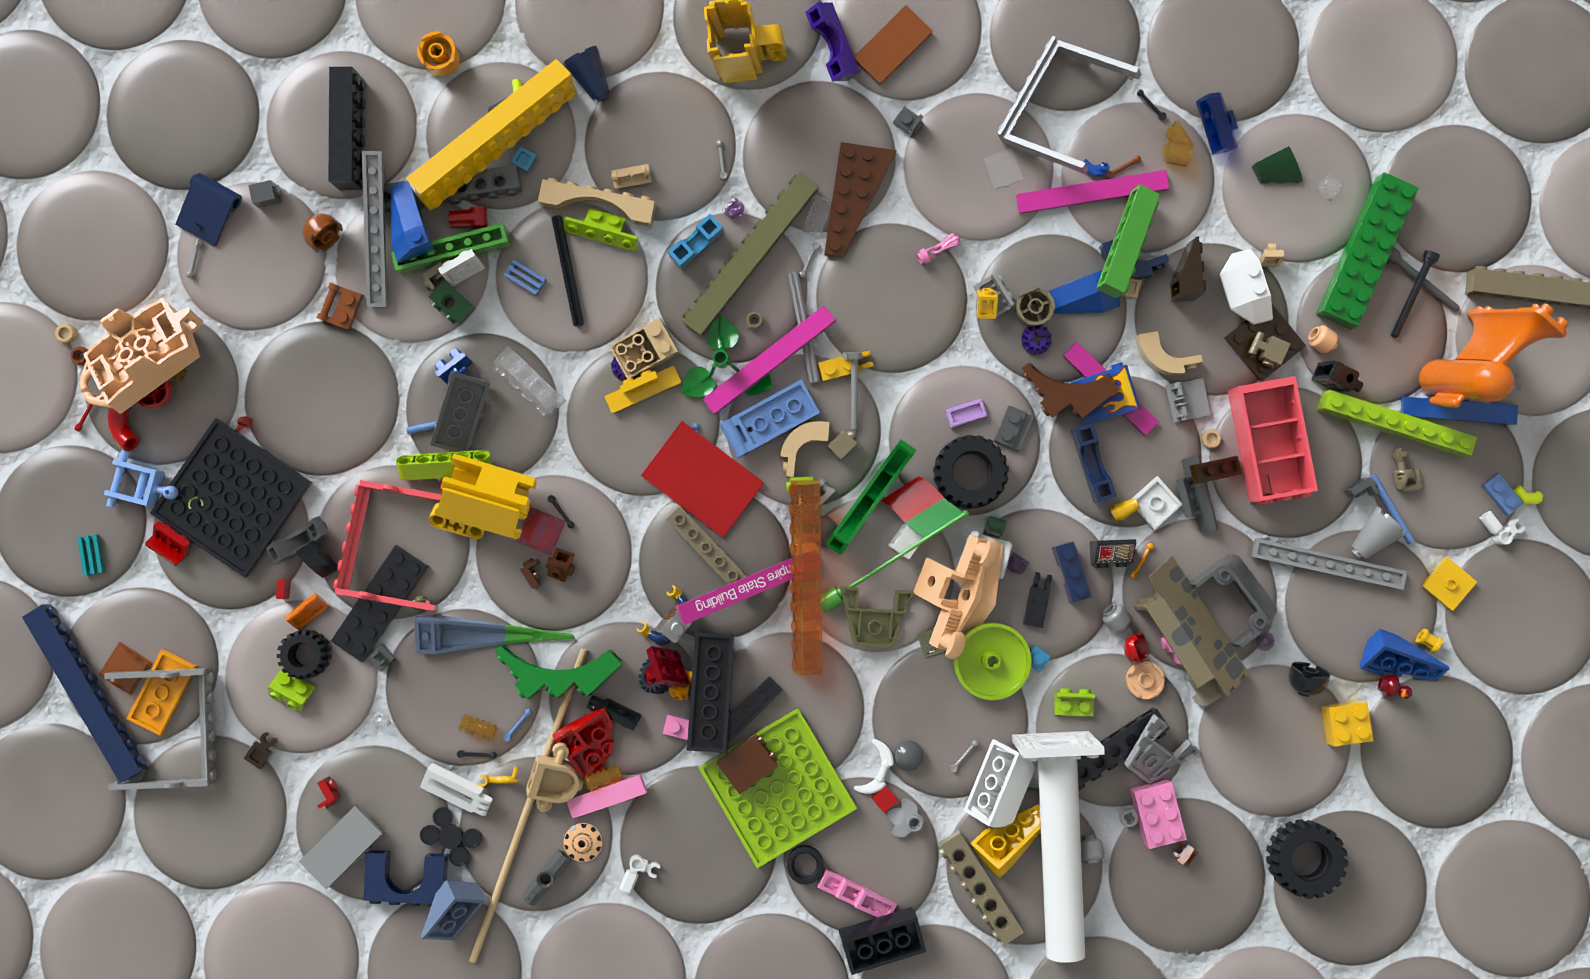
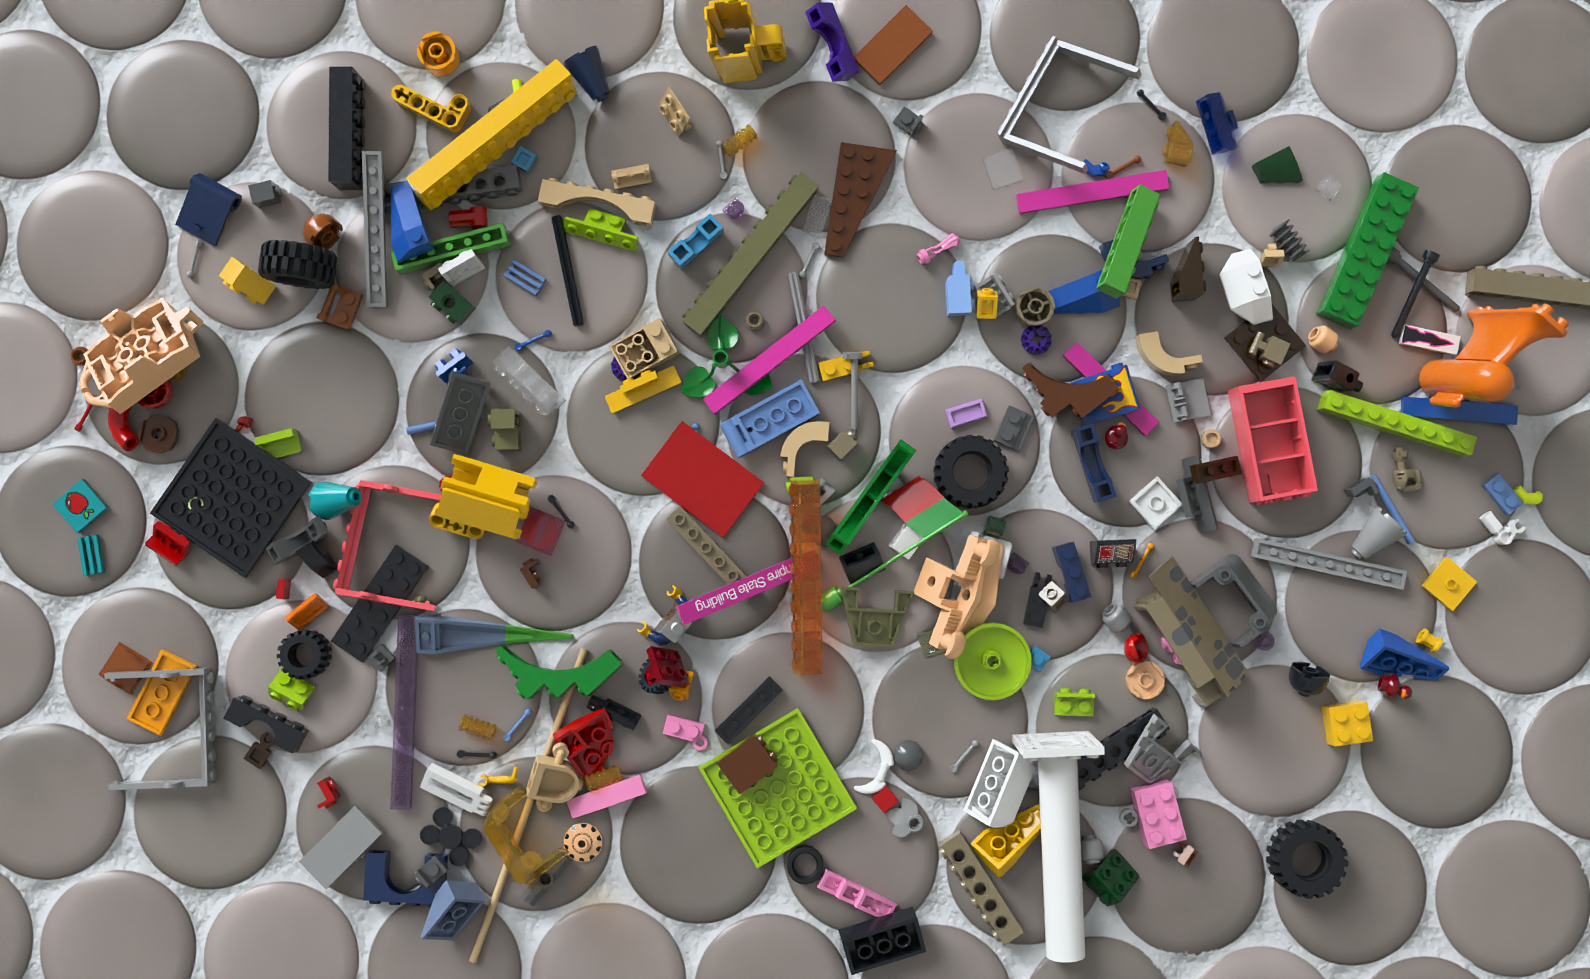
(65, 333): tan tile -> none
(80, 506): none -> teal tile
(85, 692): dark blue brick -> none
(153, 489): light blue piece -> none
(166, 441): none -> reddish brown plate
(243, 279): none -> yellow brick
(280, 443): none -> lime panel
(287, 734): none -> black arch
(297, 264): none -> black tyre
(333, 499): none -> teal cone
(404, 714): none -> clear purple plate
(429, 106): none -> yellow beam
(431, 871): none -> dark grey bracket
(434, 464): lime beam -> none
(507, 429): none -> olive brick
(518, 346): none -> blue hinge
(521, 866): none -> clear yellow windscreen
(560, 565): reddish brown brick -> none
(637, 864): white bar -> none
(674, 112): none -> tan hinge
(711, 692): black brick -> none
(740, 140): none -> clear yellow piece
(861, 562): none -> black brick
(958, 291): none -> light blue hinge
(1054, 597): none -> bracket
(1111, 878): none -> dark green bracket
(1117, 436): none -> dark red animal
(1124, 509): yellow cone -> none
(1288, 241): none -> dark grey piece
(1429, 340): none -> tile

